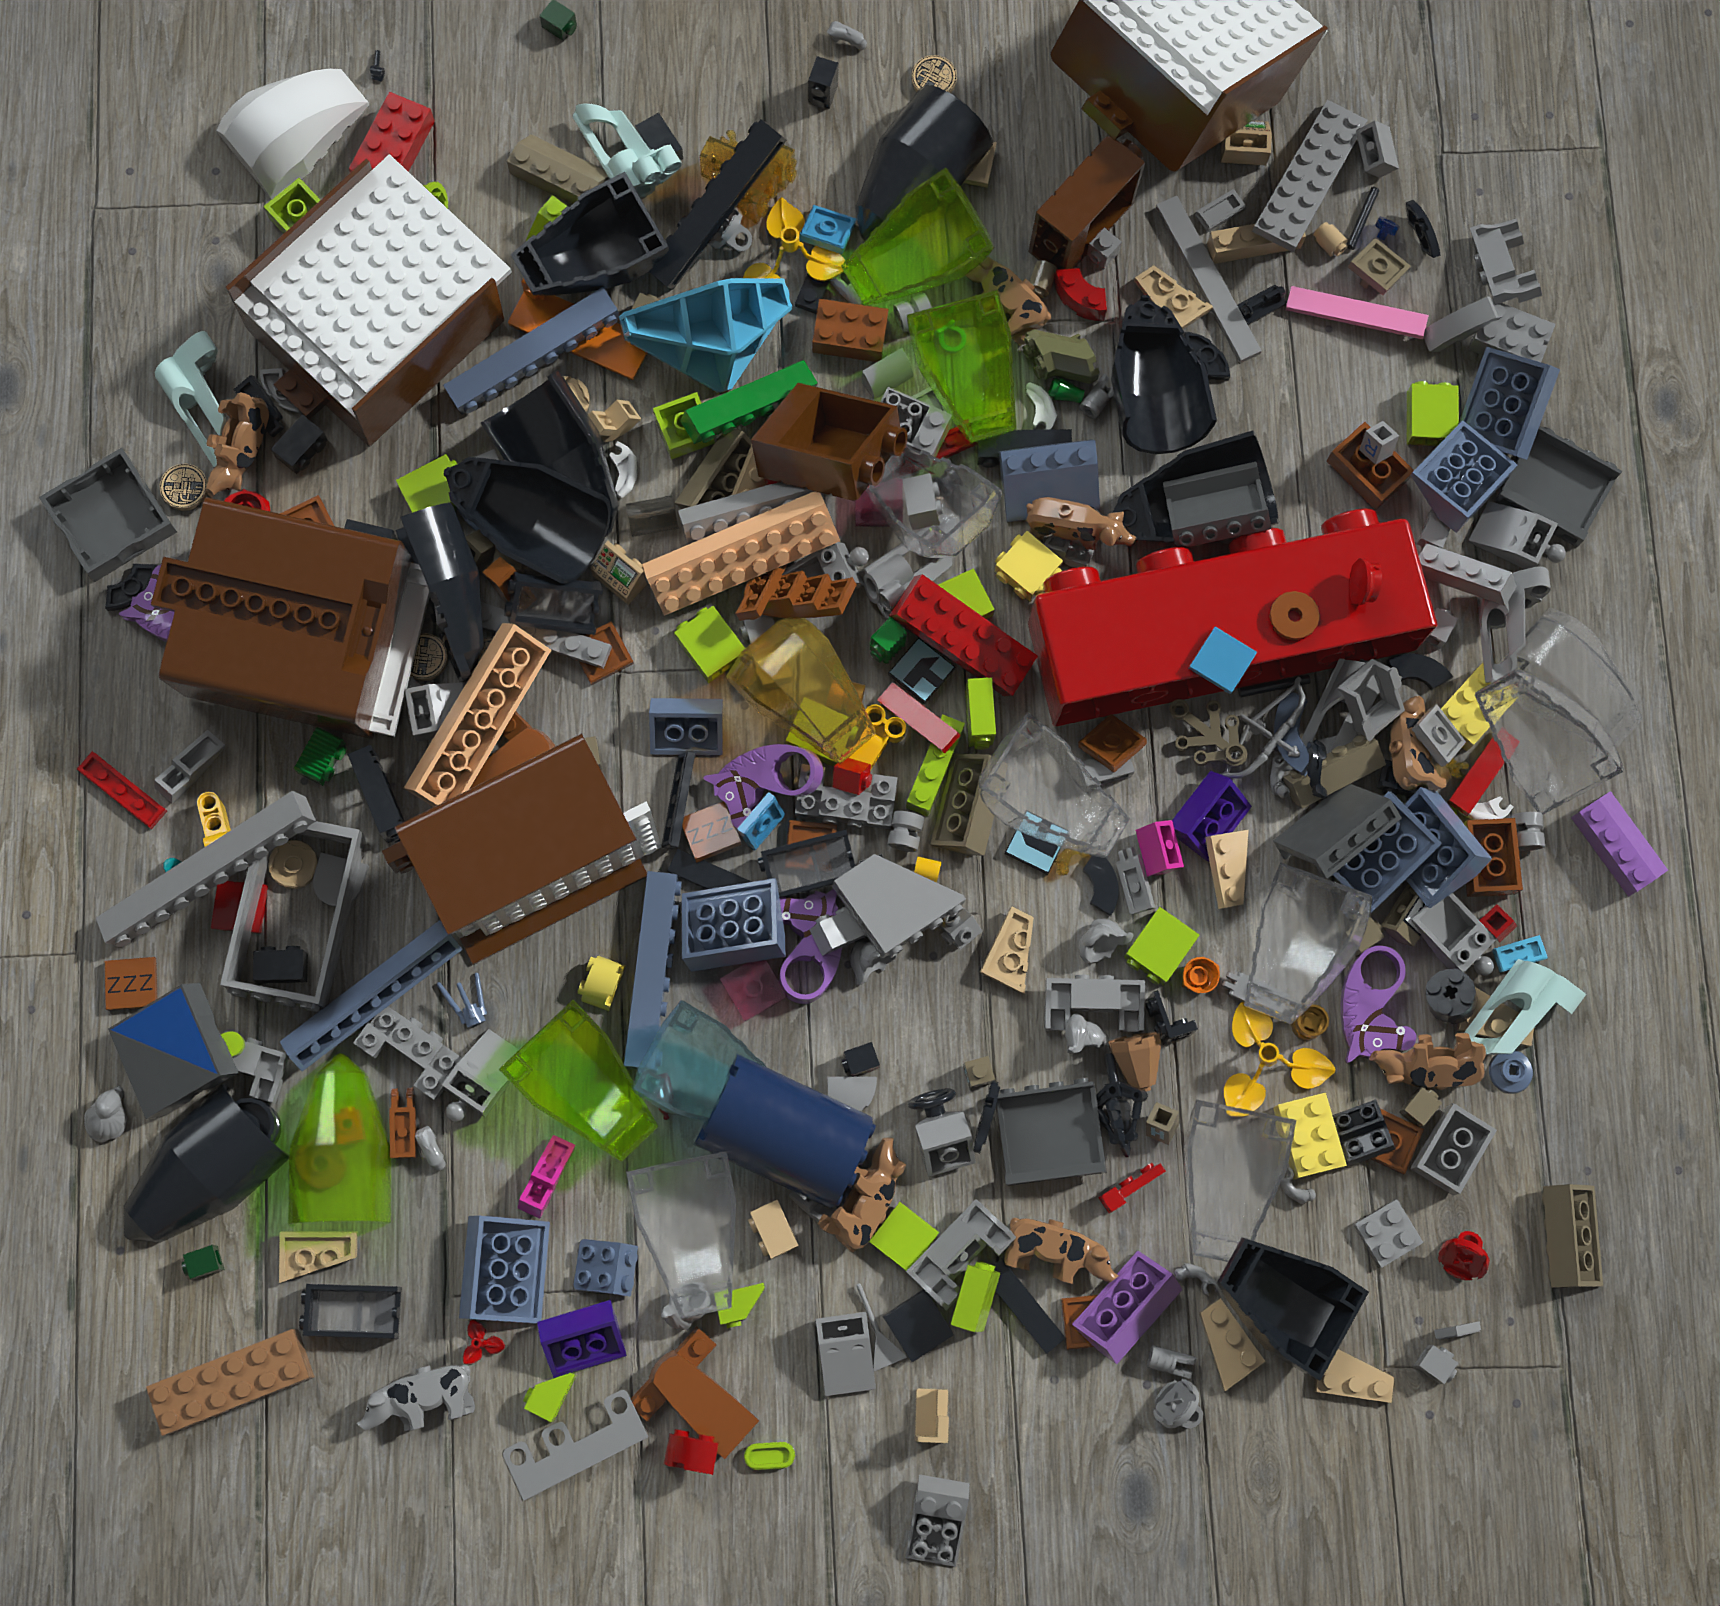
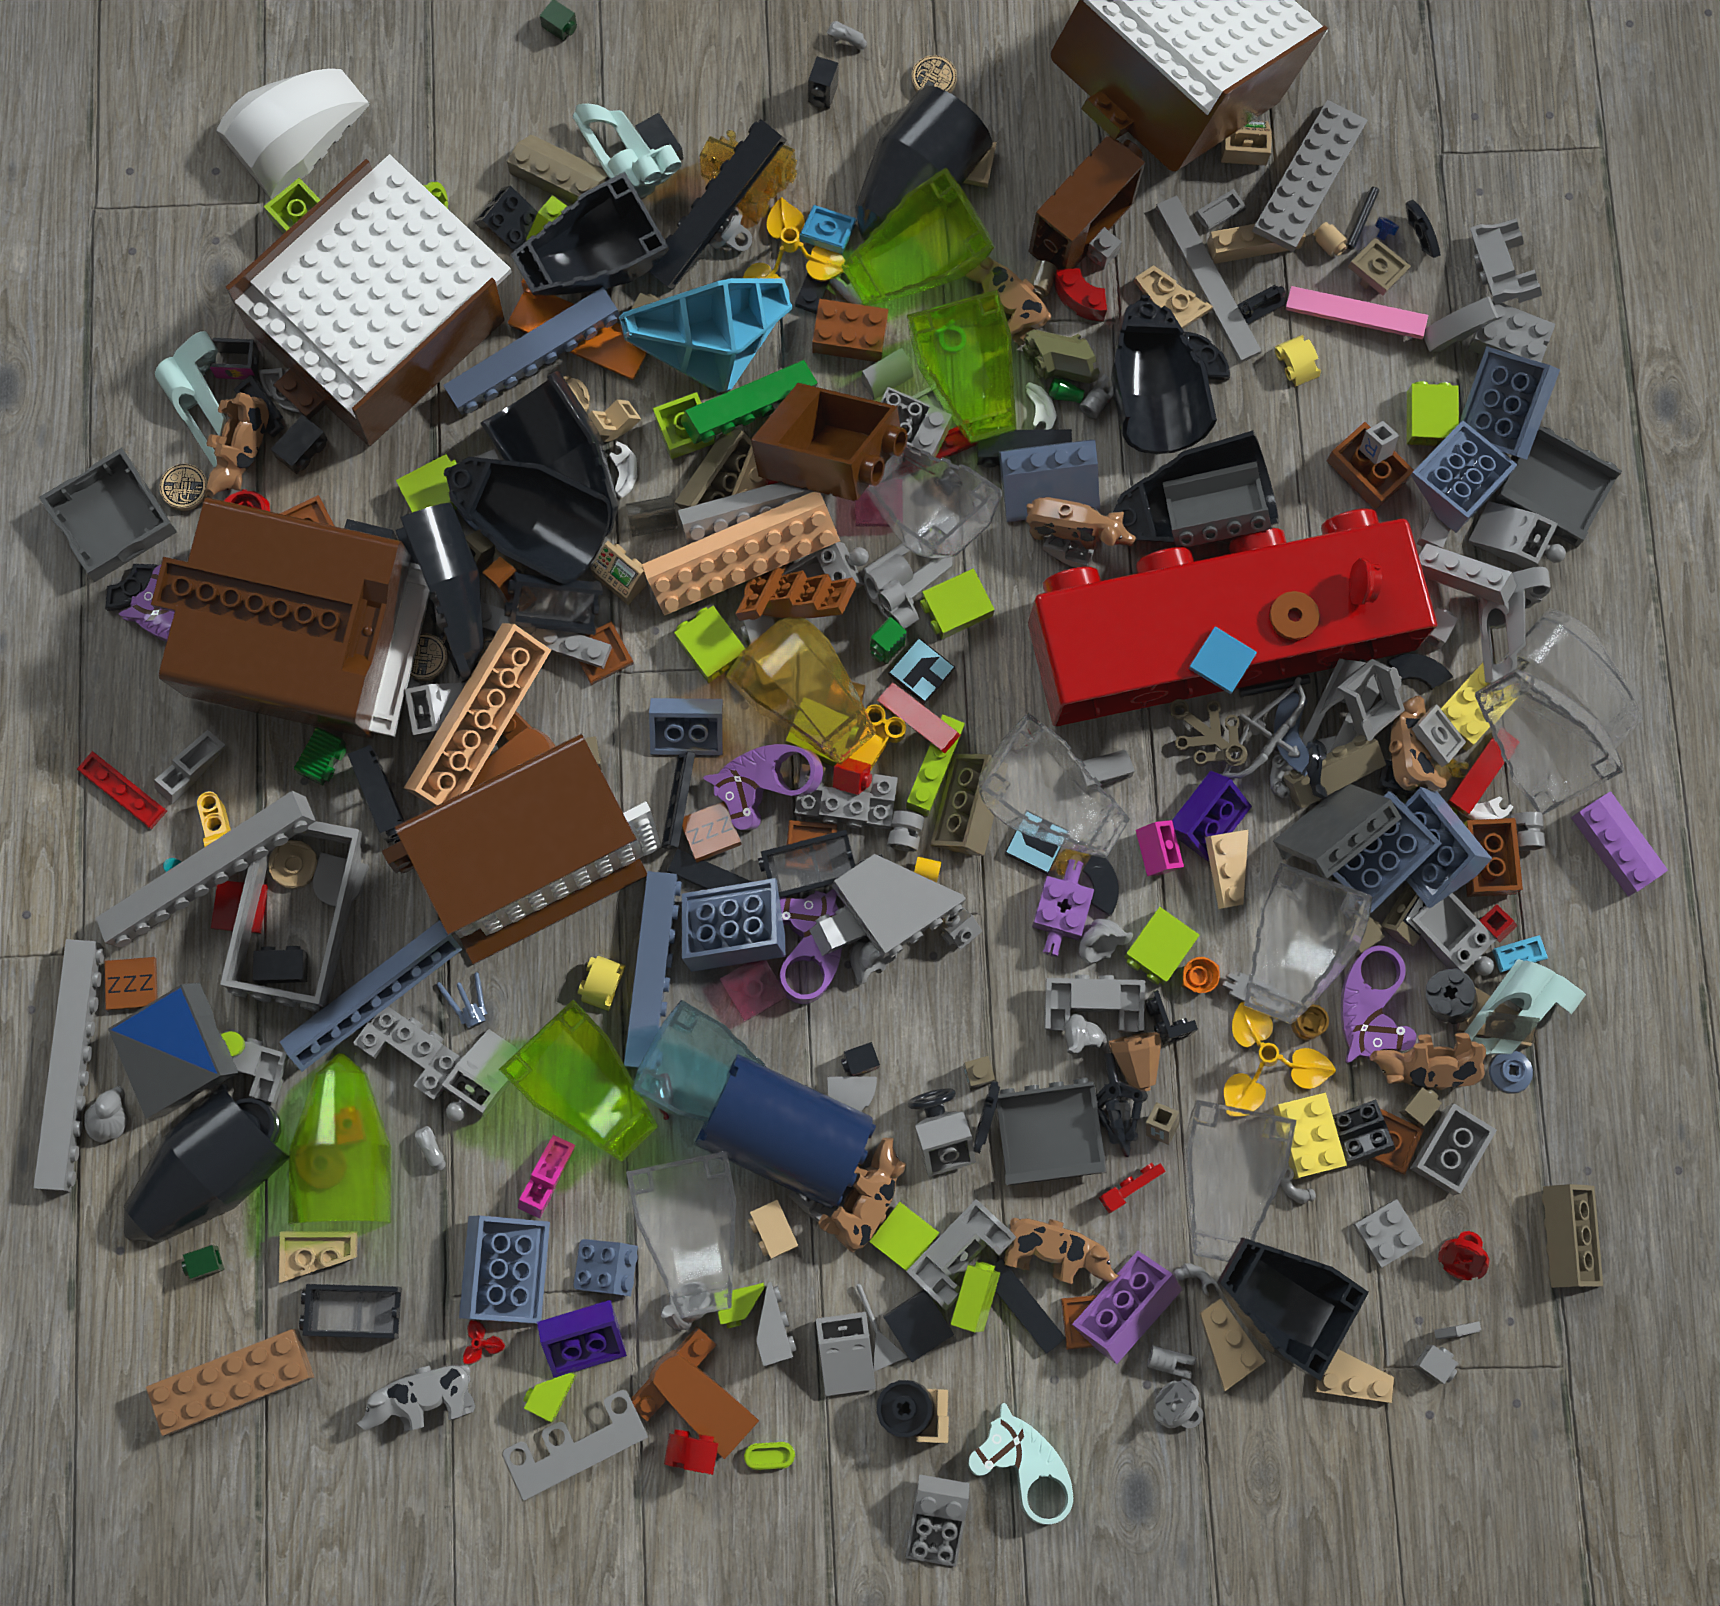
(68, 1066): none -> light grey brick
(236, 346): none -> black piece
(377, 72): black hand -> none
(396, 131): red brick -> none
(402, 1126): dark orange hinge -> none
(508, 217): none -> black bracket
(761, 821): dark azure tile -> none
(772, 1336): none -> light grey slope
(890, 1408): none -> black wheel
(904, 308): light grey wheel -> none
(921, 501): light grey brick -> none
(963, 635): red brick -> none
(980, 713): lime brick -> none
(1010, 951): tan wing -> none
(1021, 1446): none -> light aqua animal
(1027, 566): light yellow brick -> none
(1077, 901): none -> medium lavender brick
(1112, 743): dark orange tile -> none
(1134, 882): light grey hinge -> none
(1299, 358): none -> light yellow cylinder
(1377, 149): light grey brick -> none
(1510, 1027): none -> clear smoke panel

